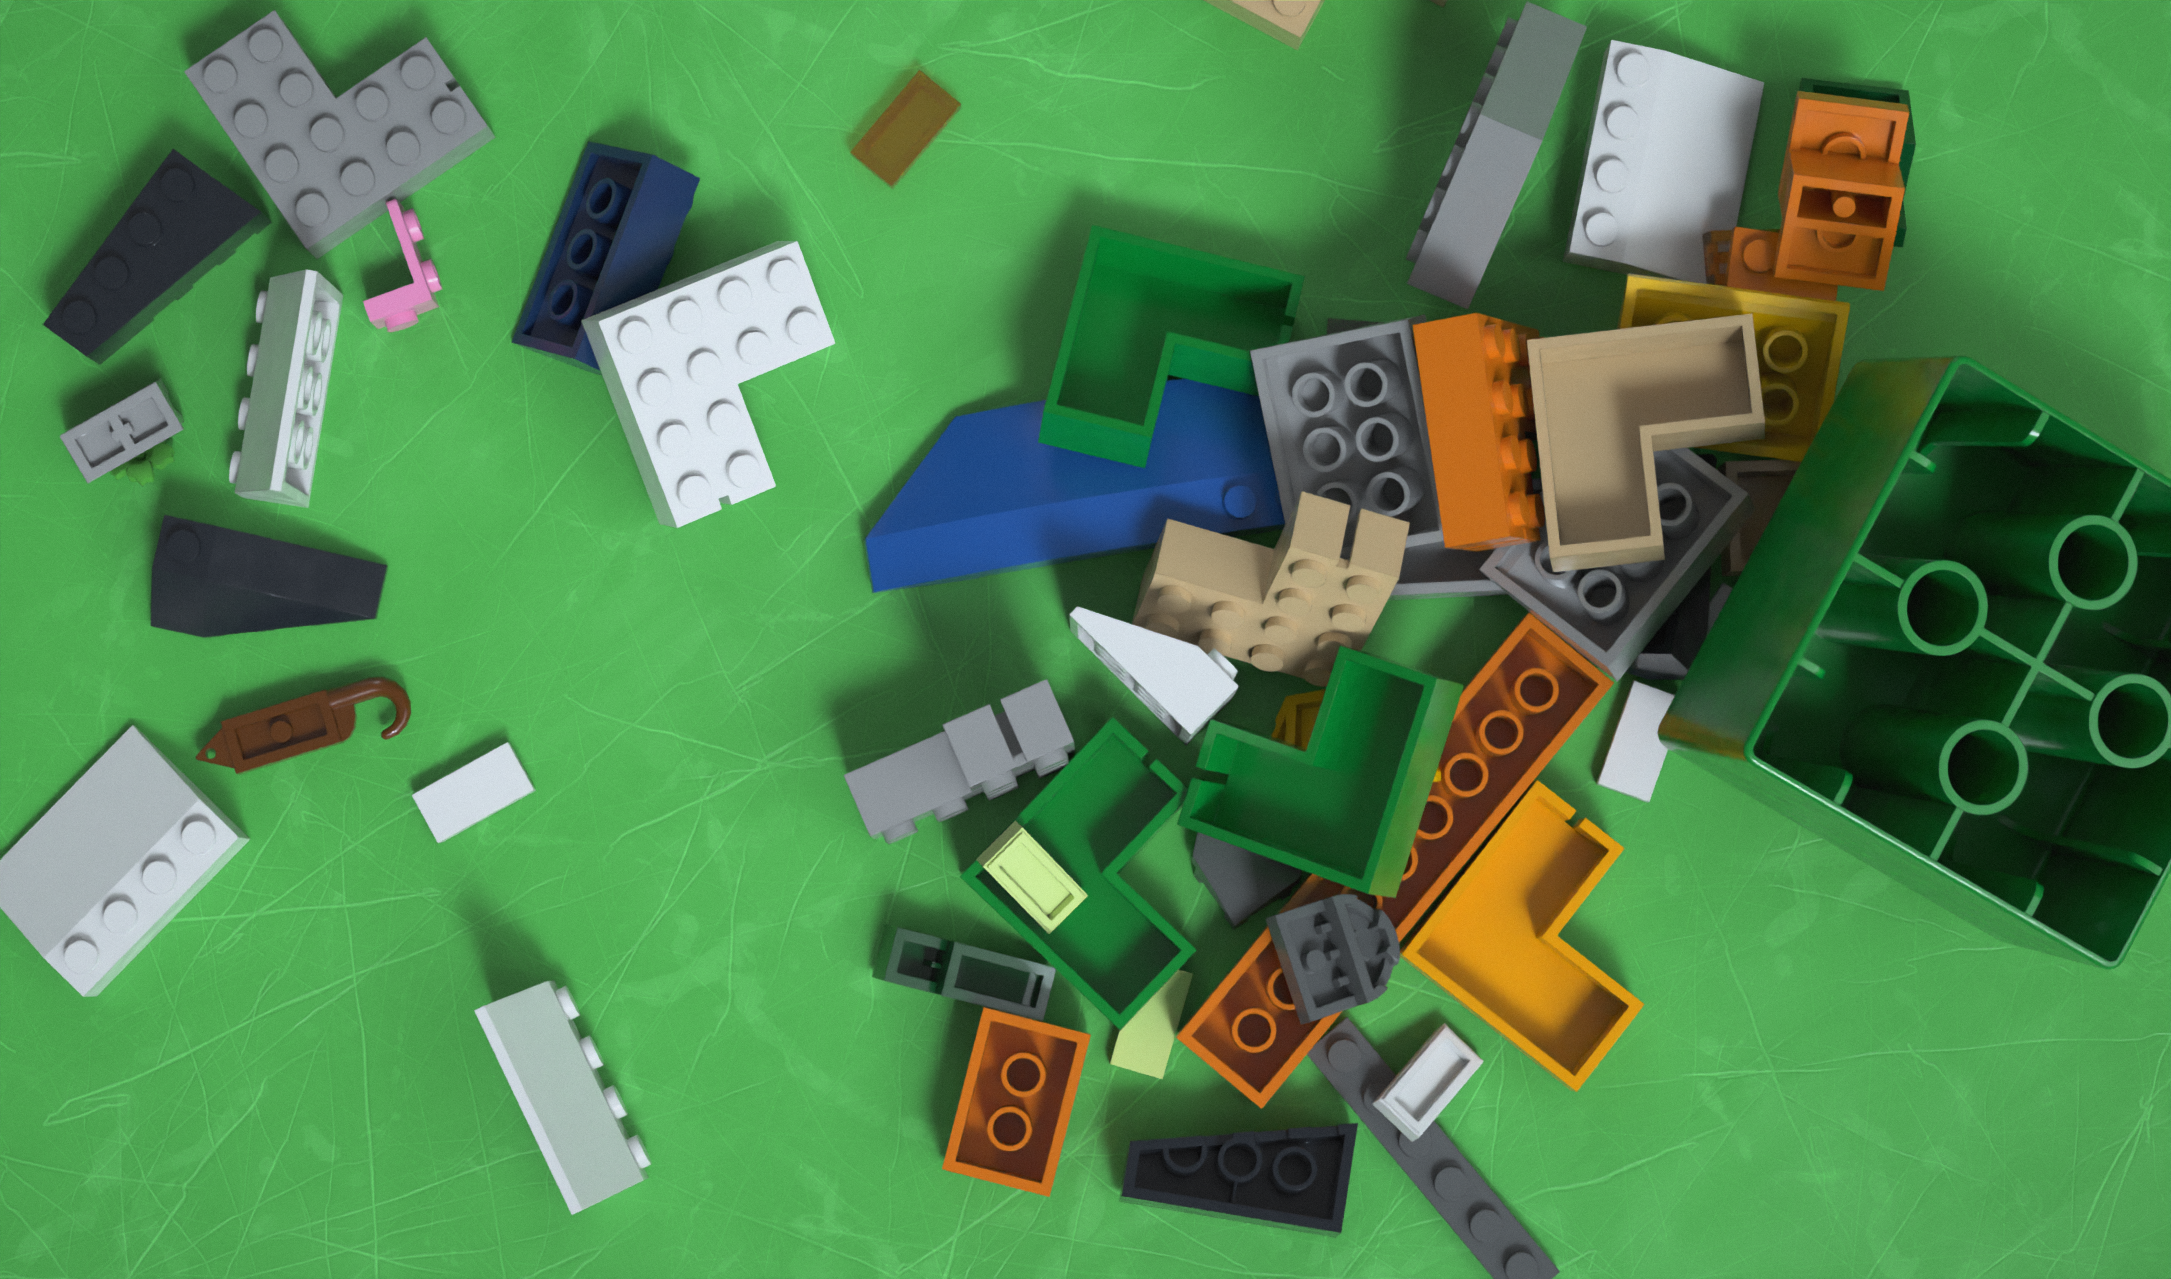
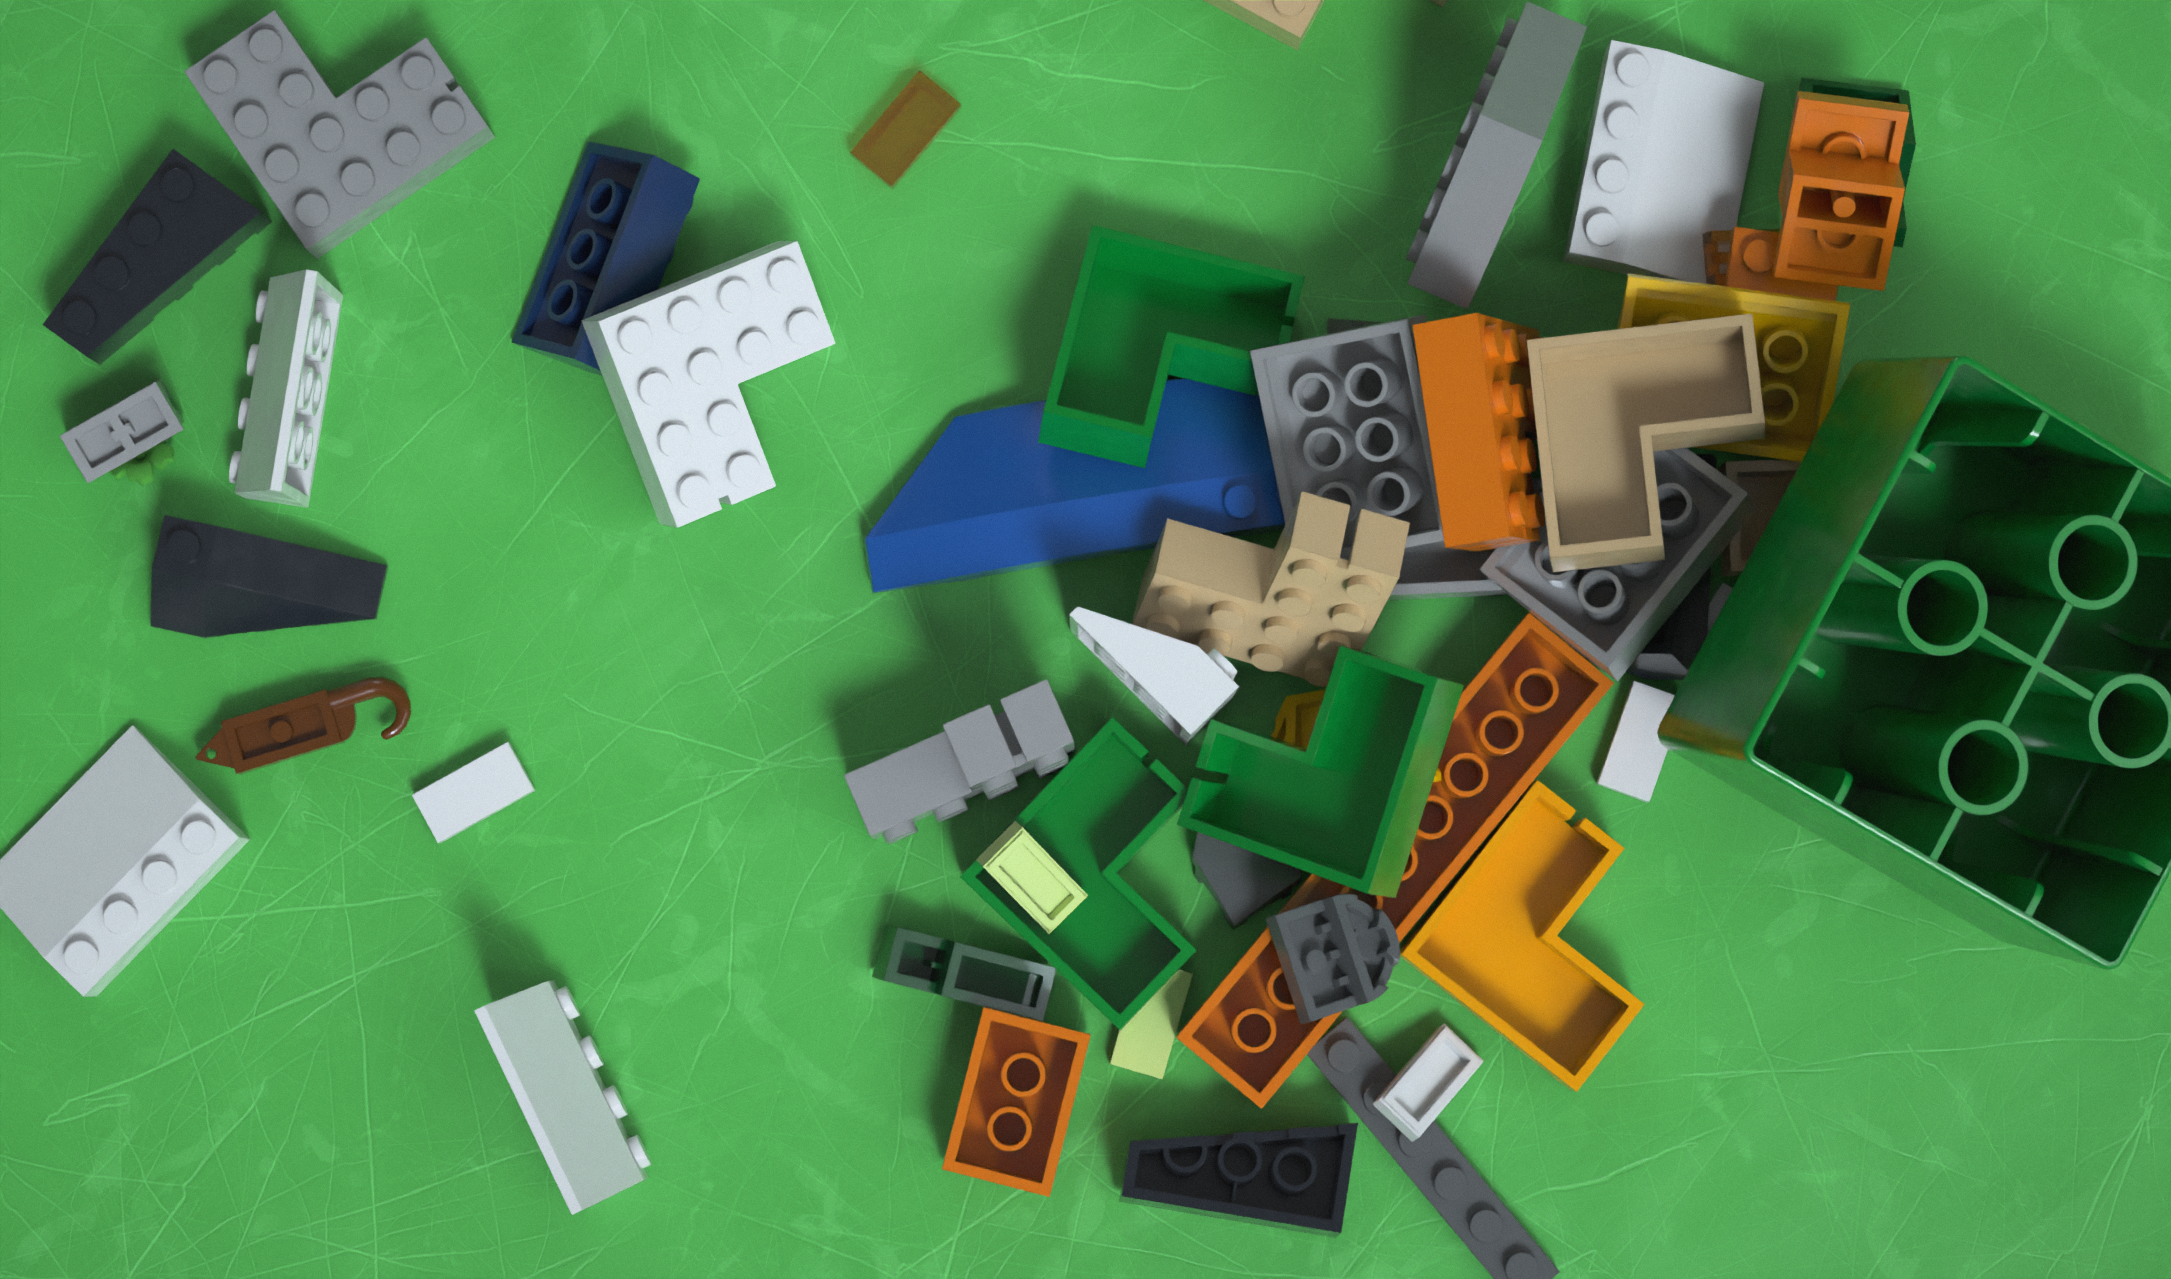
(401, 306): bright pink bracket -> none

